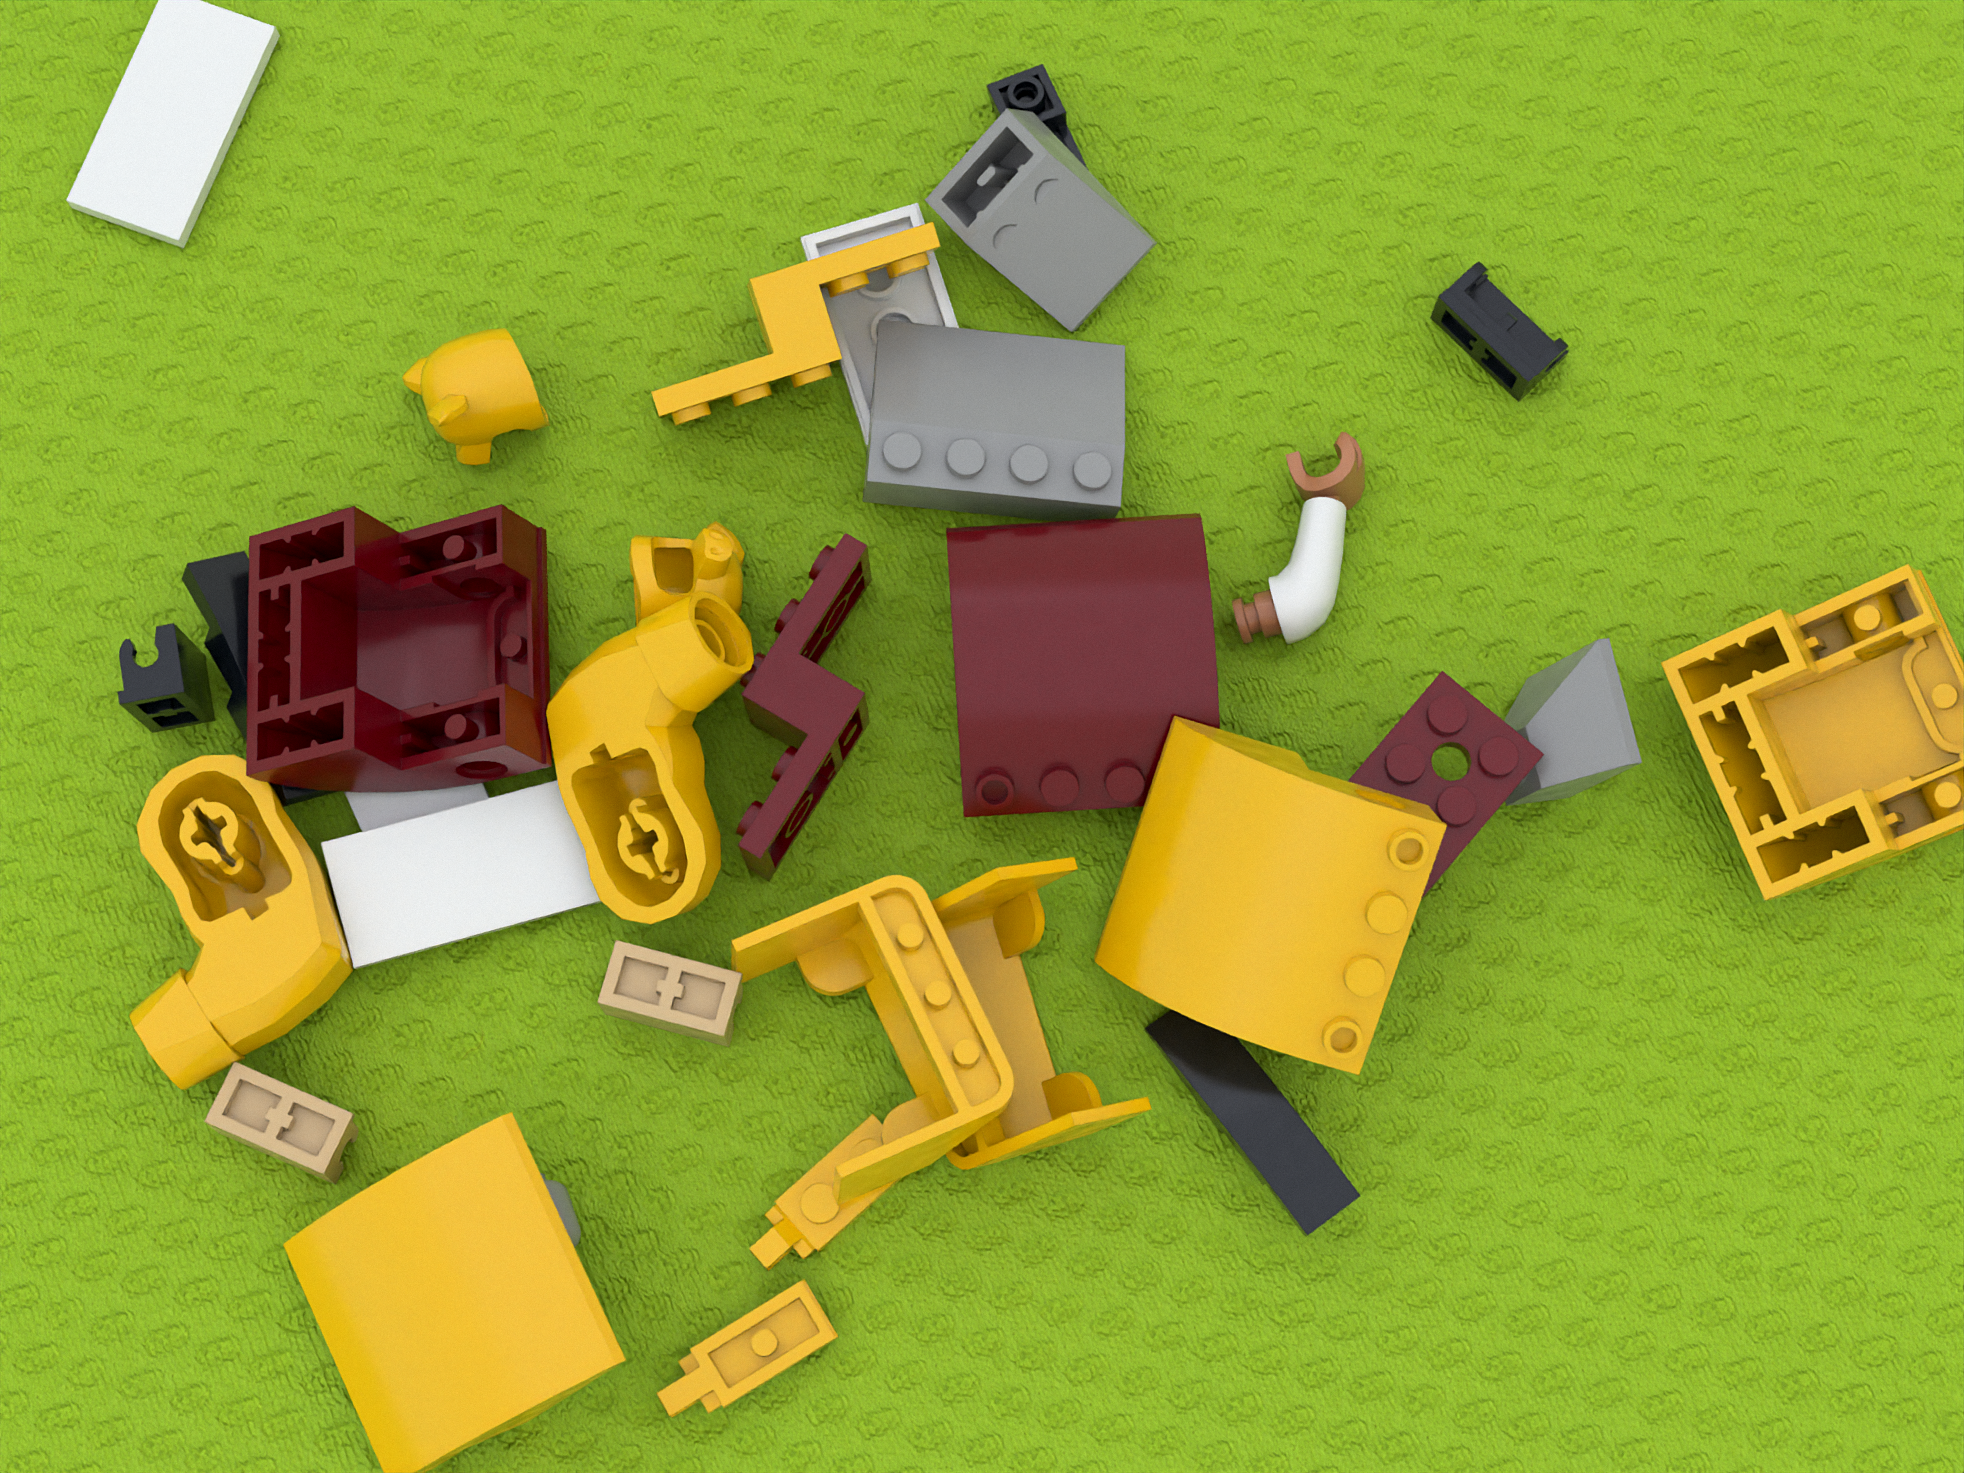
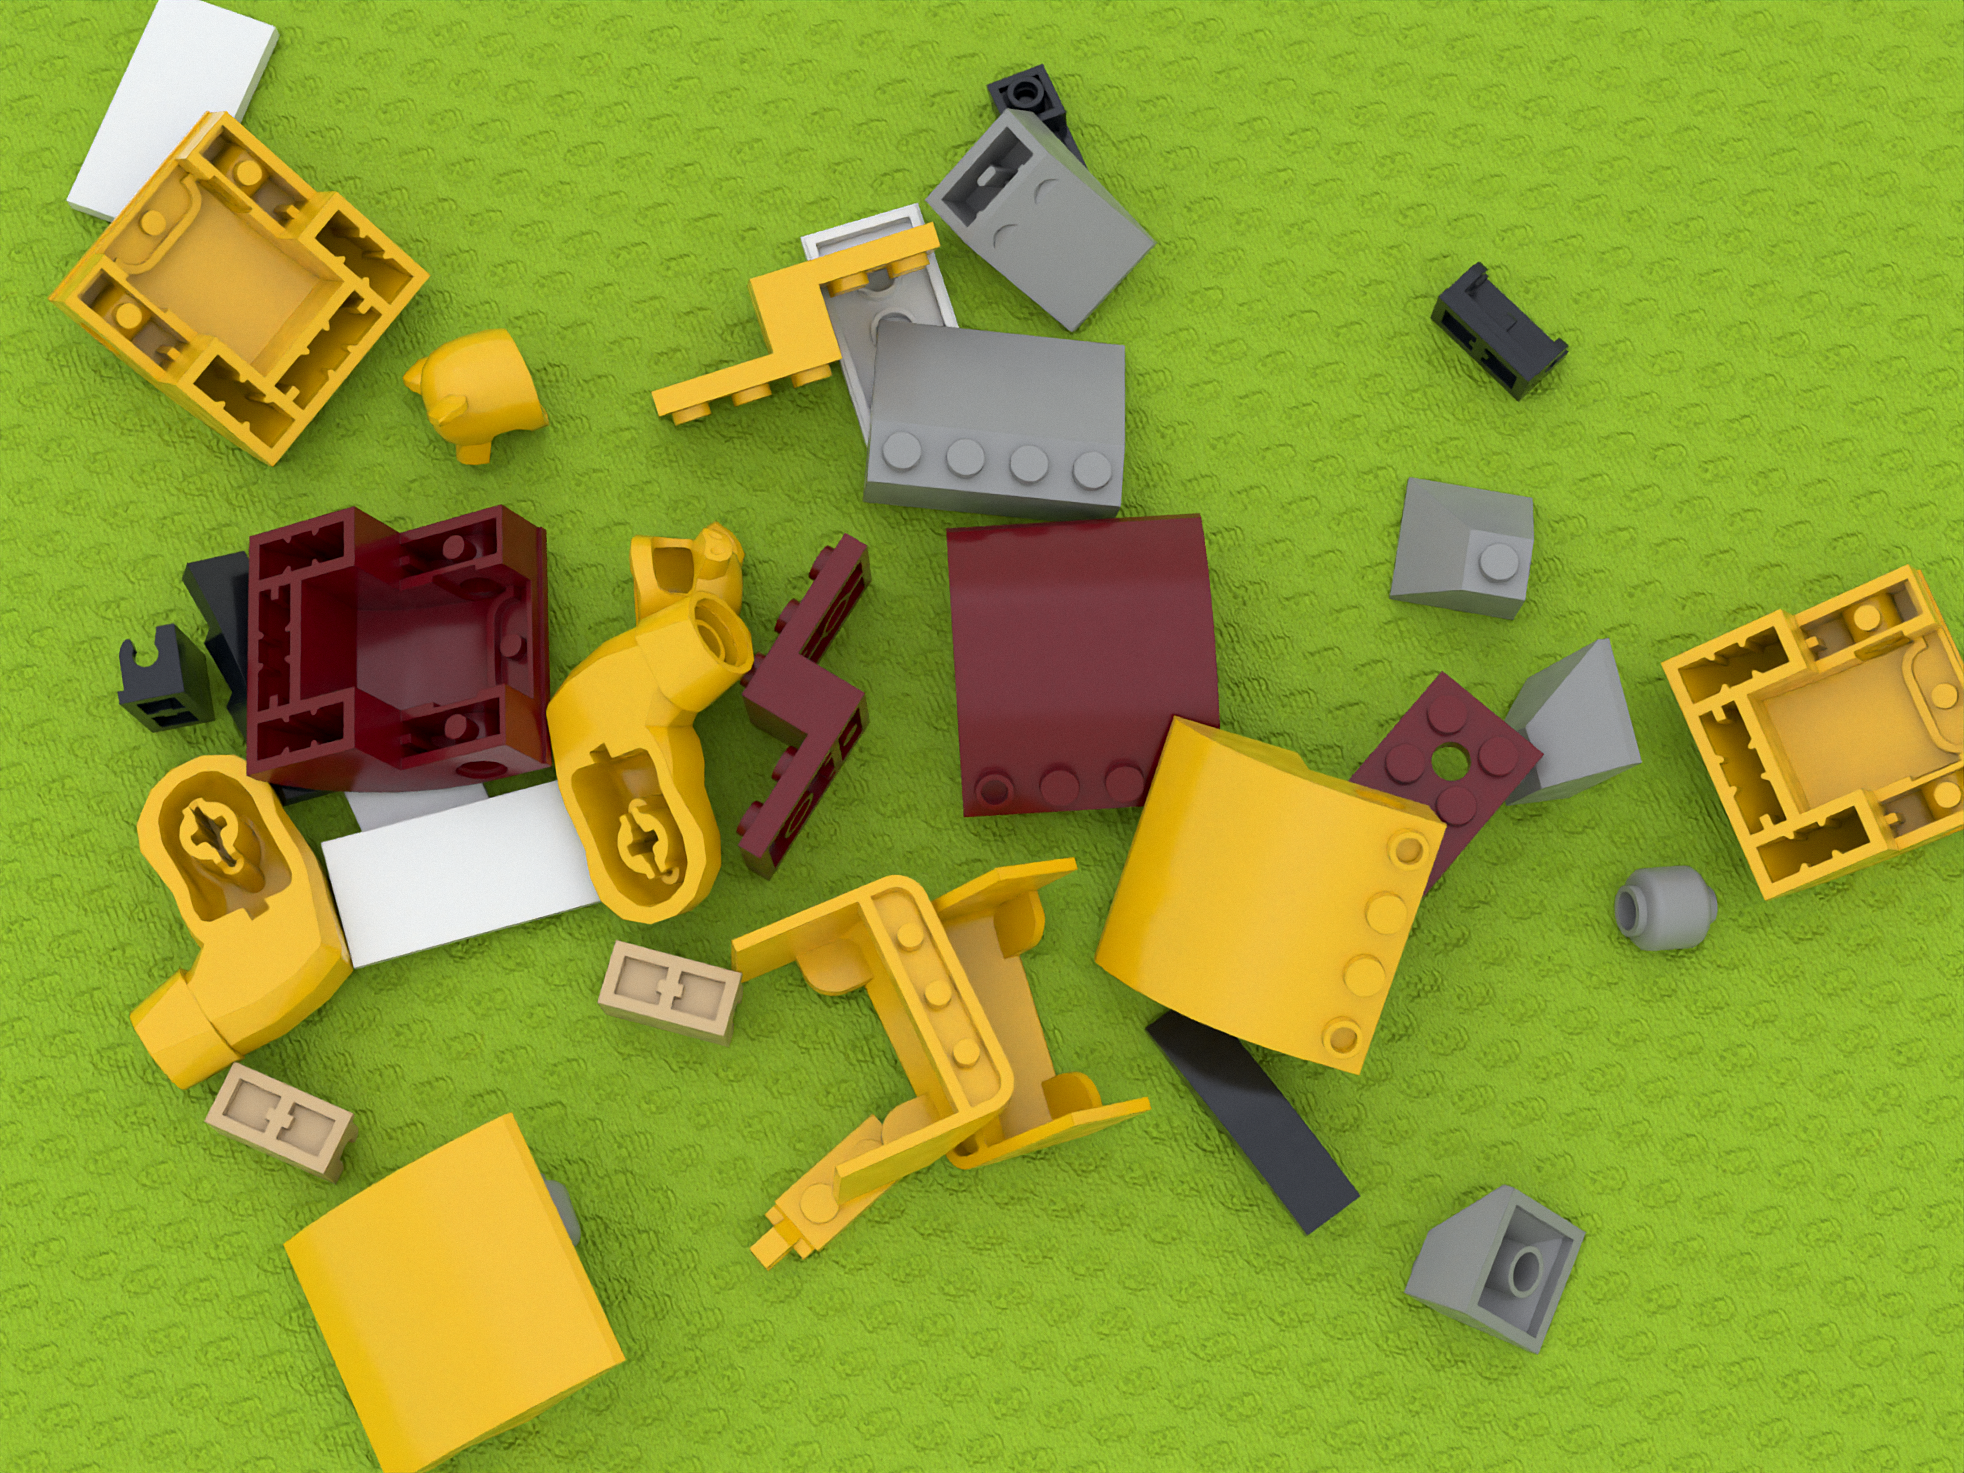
(239, 287): none -> yellow slope
(750, 1351): yellow hinge -> none
(1308, 586): white piece -> none
(1463, 549): none -> light grey slope
(1498, 1267): none -> light grey slope
(1665, 908): none -> light grey head

